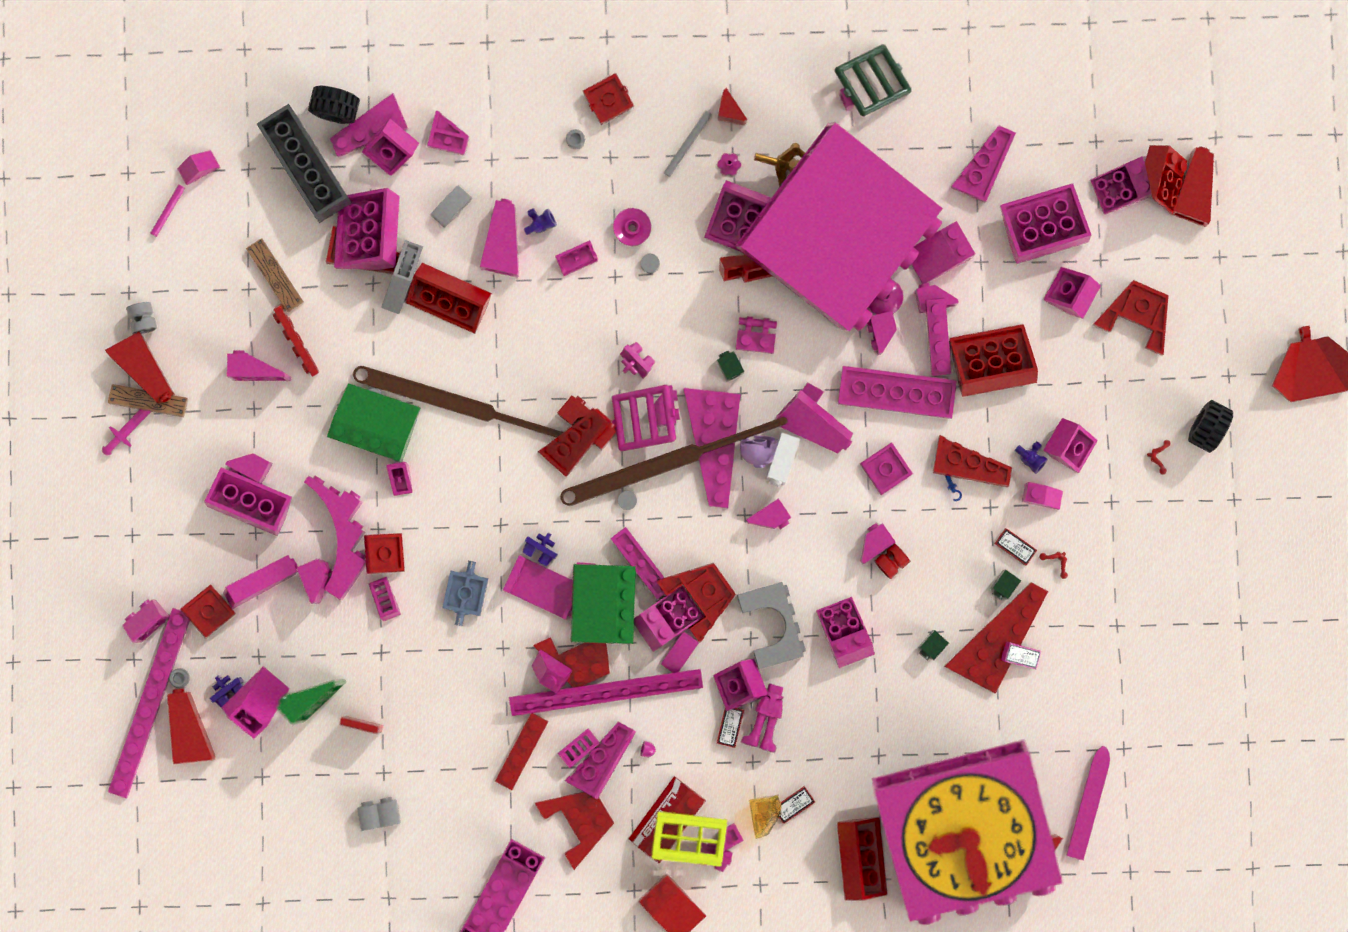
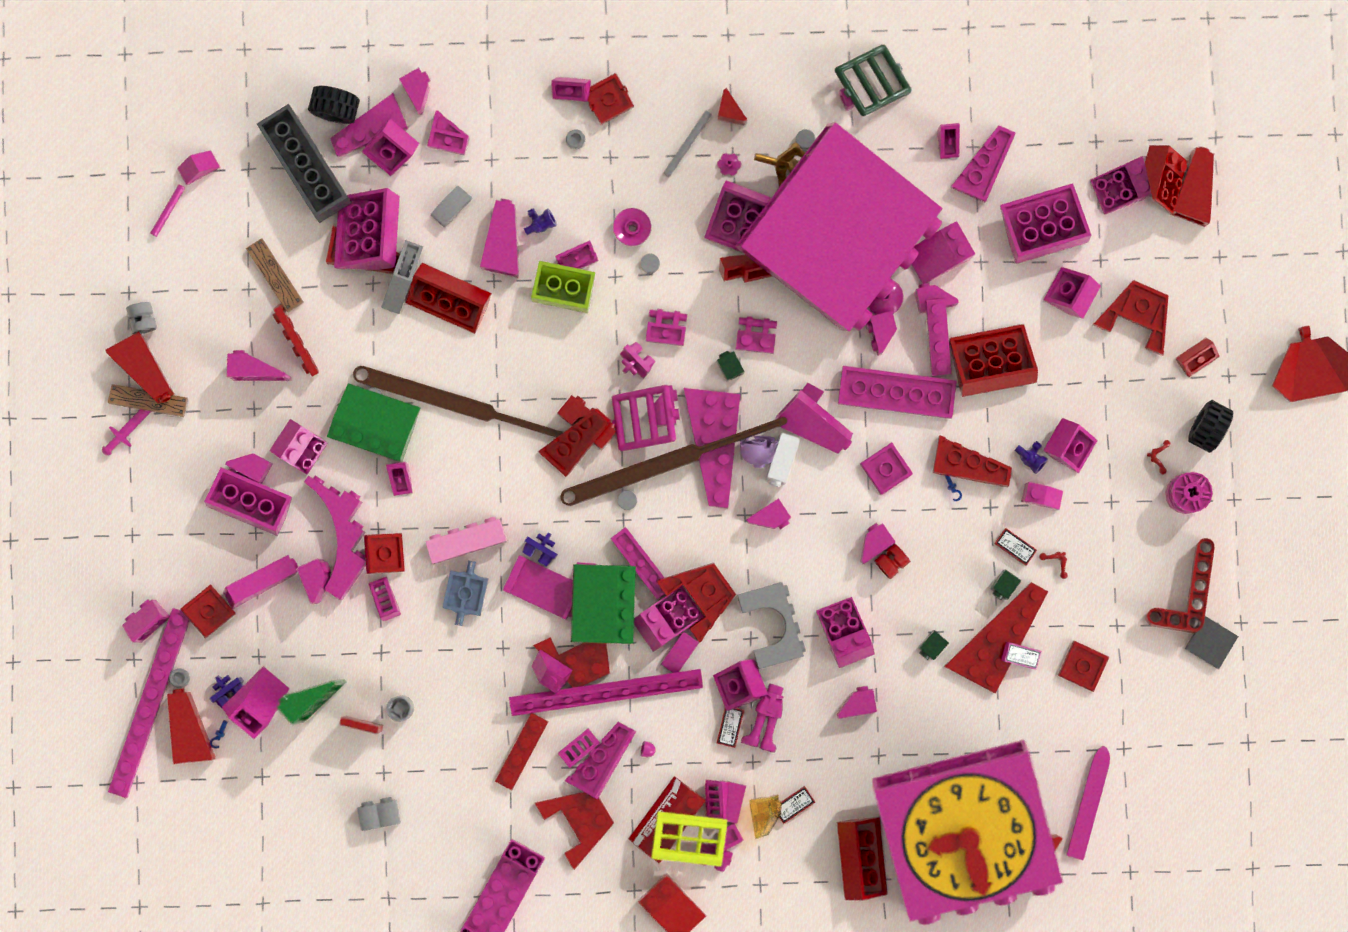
(219, 734): none -> clear blue hand
(298, 446): none -> dark pink slope
(400, 708): none -> light grey wheel
(417, 88): none -> dark pink slope
(466, 541): none -> bright pink brick
(563, 287): none -> lime slope
(570, 89): none -> dark pink slope
(666, 333): none -> dark pink plate
(709, 794): none -> dark pink slope
(734, 801): none -> dark pink tile
(805, 138): none -> light grey tile
(858, 703): none -> dark pink slope
(949, 140): none -> dark pink slope
(1083, 666): none -> red tile
(1178, 495): none -> dark pink wheel
(1194, 594): none -> red beam
(1198, 357): none -> red slope
(1212, 643): none -> dark grey tile

